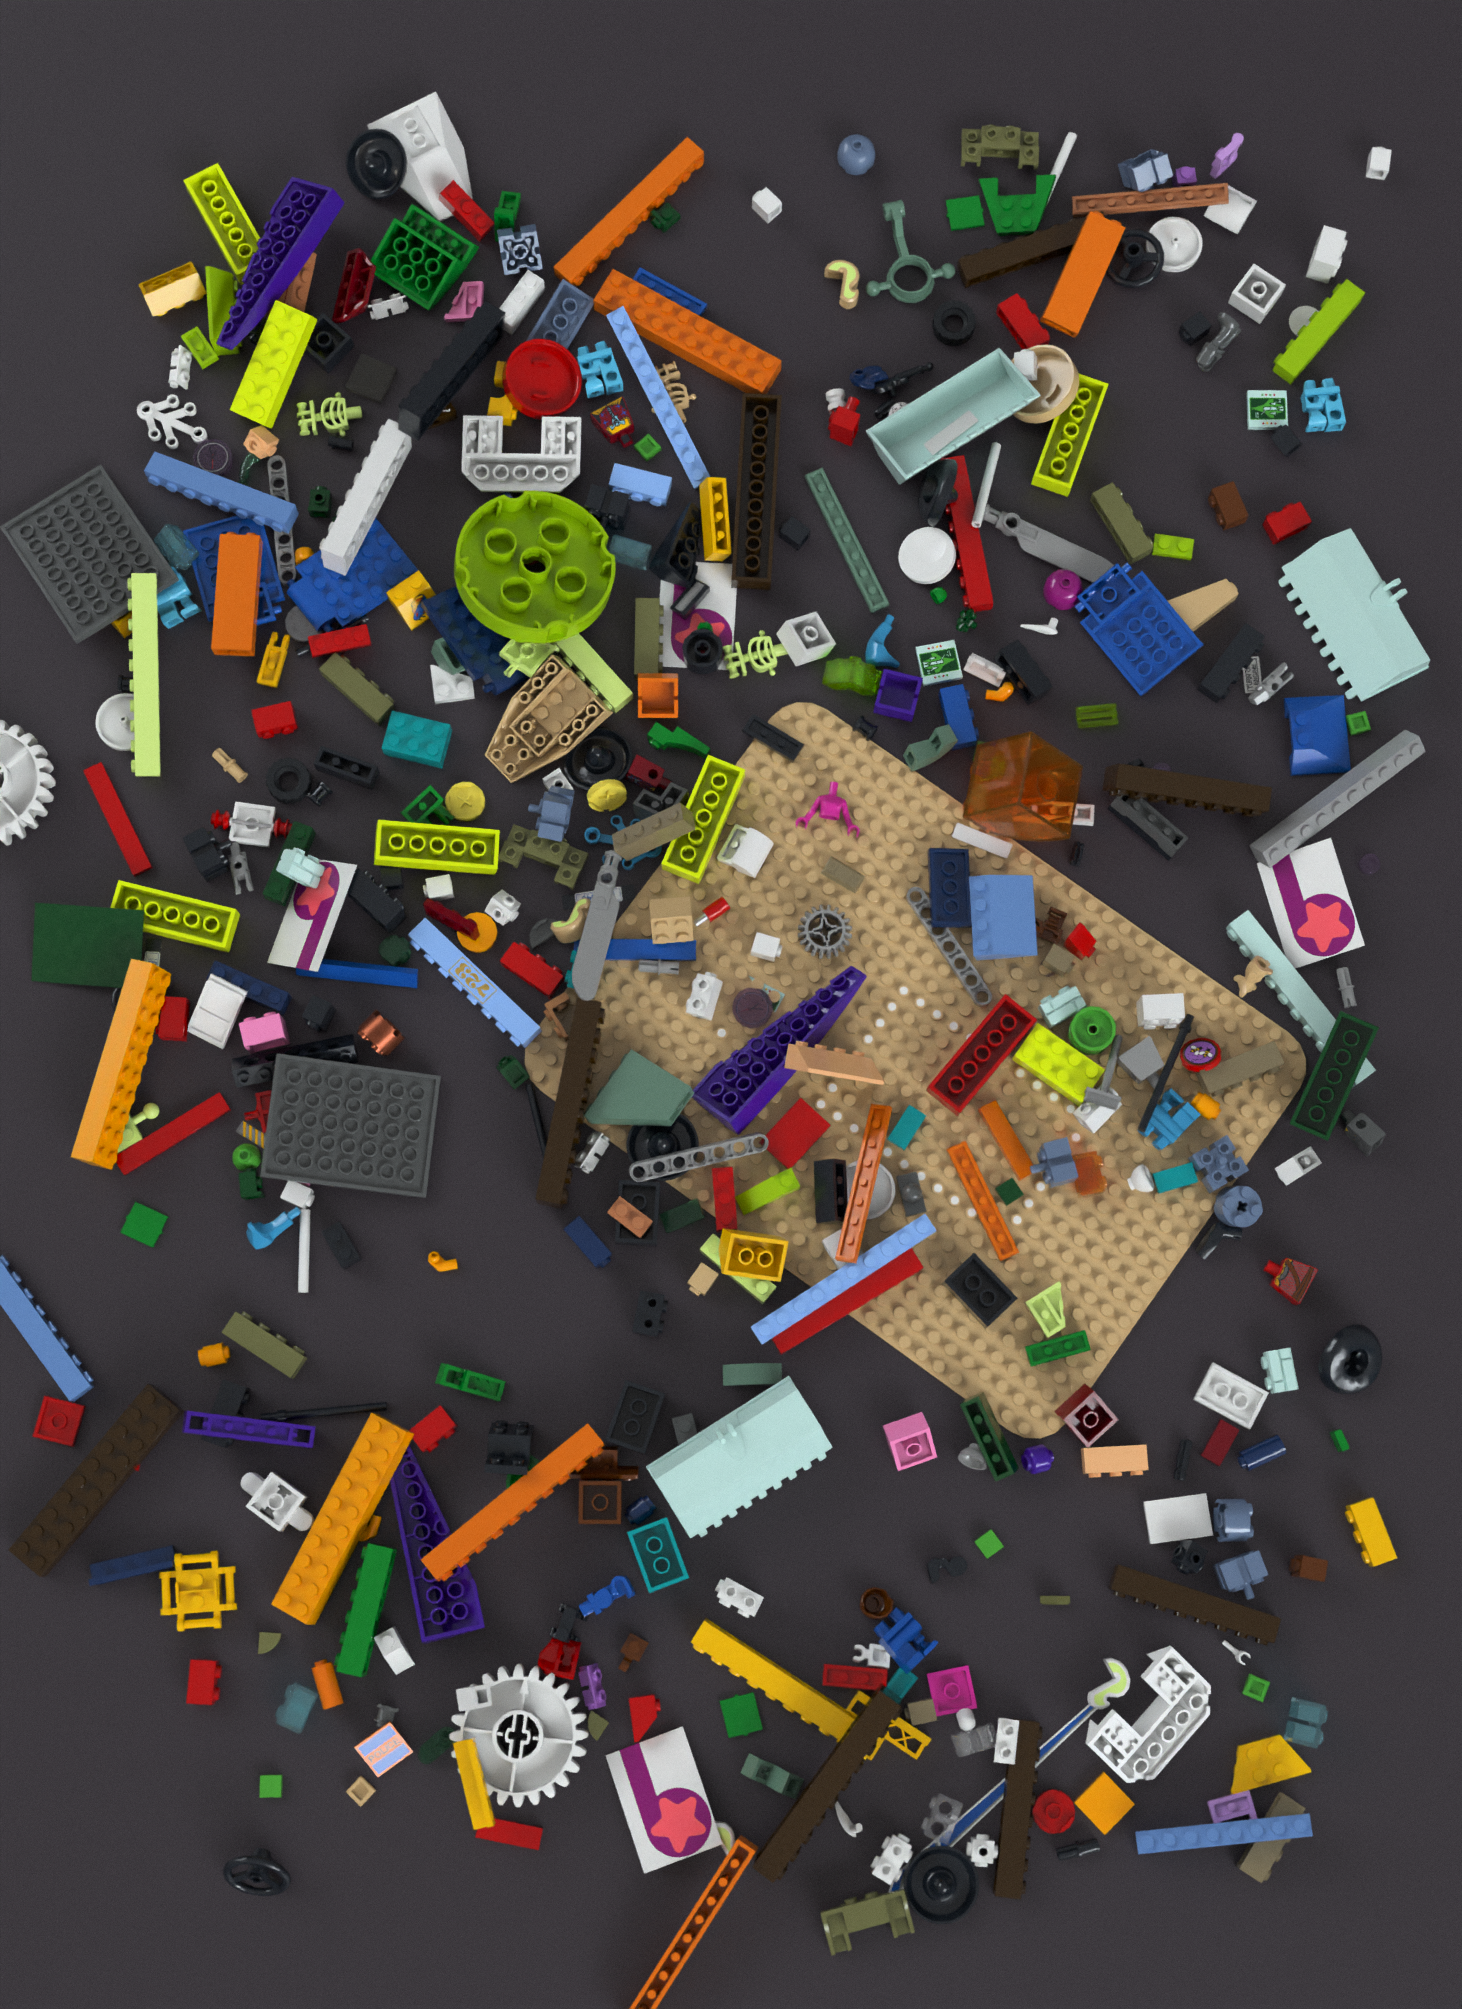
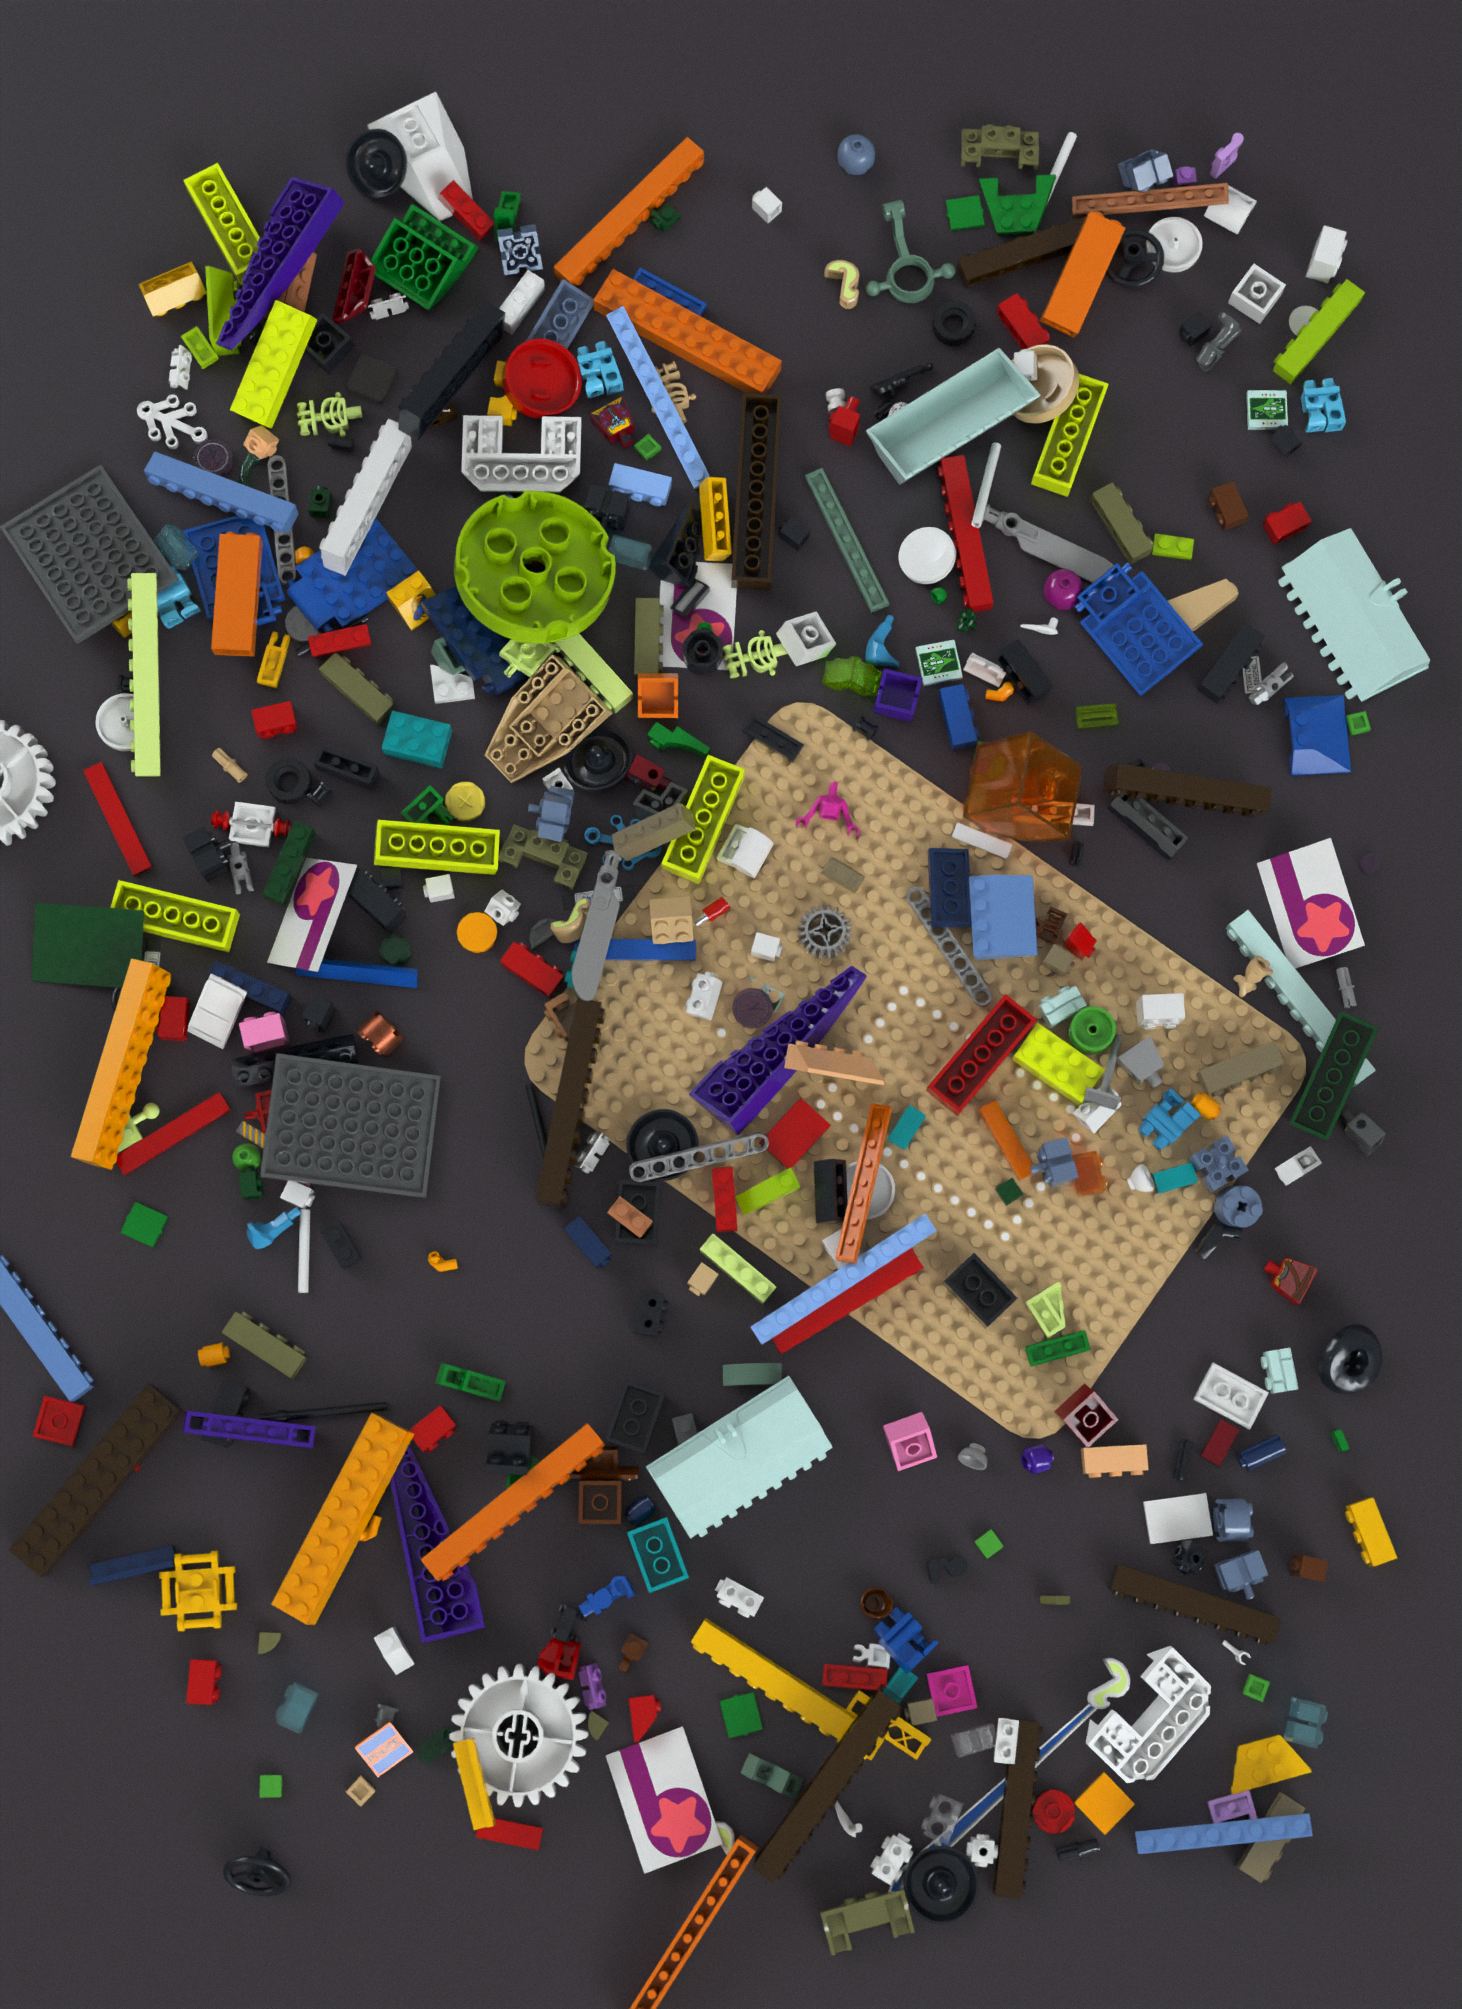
(277, 1501): white brick -> none
(300, 867): light aqua brick -> none
(327, 1684): orange brick -> none
(366, 1610): green brick -> none
(451, 918): dark red plate -> none
(465, 303): bright pink wing -> none
(474, 983): light blue brick -> none
(474, 1697): white brick -> none
(512, 1071): dark green bracket -> none
(606, 795): light yellow tile -> none
(639, 1095): sand green slope -> none
(658, 967): light grey axle -> none
(682, 1216): clear green tile -> none
(752, 1254): yellow slope -> none
(868, 376): dark blue plate -> none
(911, 1194): dark grey tile -> none
(928, 751): sand green brick -> none
(937, 490): black hat -> none
(950, 432): white sticker -> none
(966, 1719): white piece -> none
(982, 1201): orange tile -> none
(989, 1436): dark green brick -> none
(1185, 1028): black bar -> none
(1200, 1054): tile -> none
(1337, 798): light grey brick -> none
(1378, 163): white brick -> none

